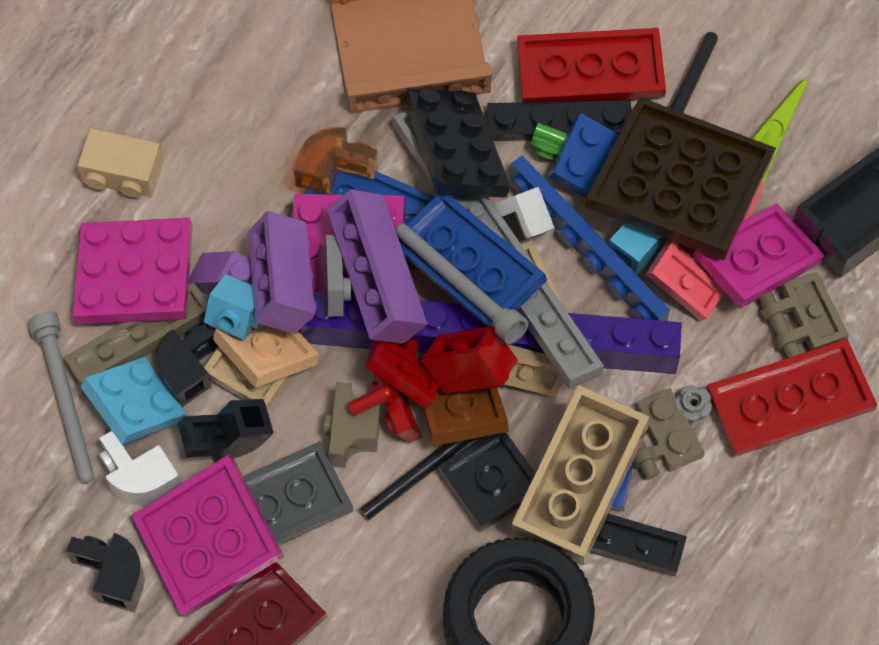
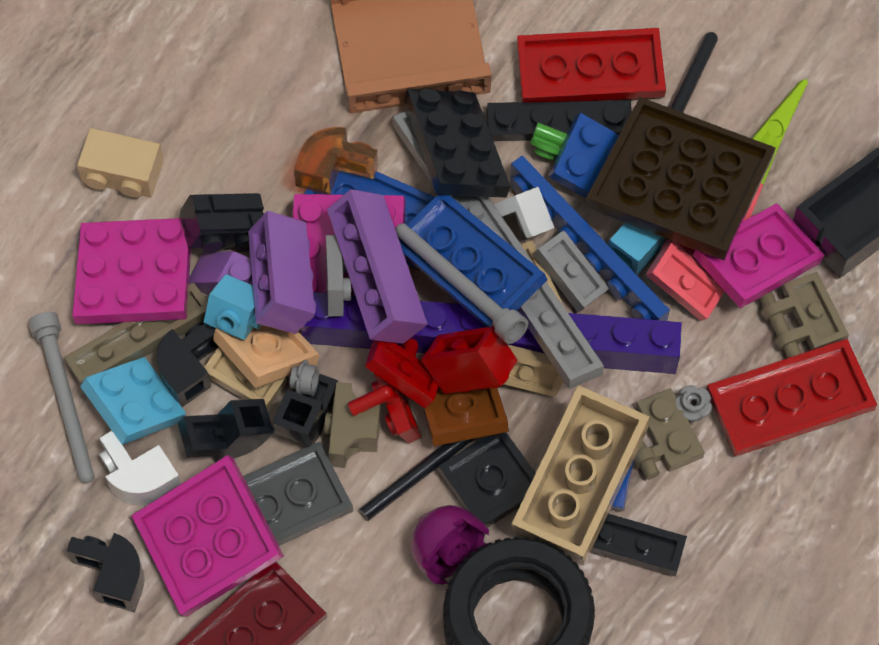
(220, 220): none -> black brick
(303, 416): none -> black brick
(305, 378): none -> light grey plate
(445, 540): none -> magenta cylinder
(570, 271): none -> light grey plate

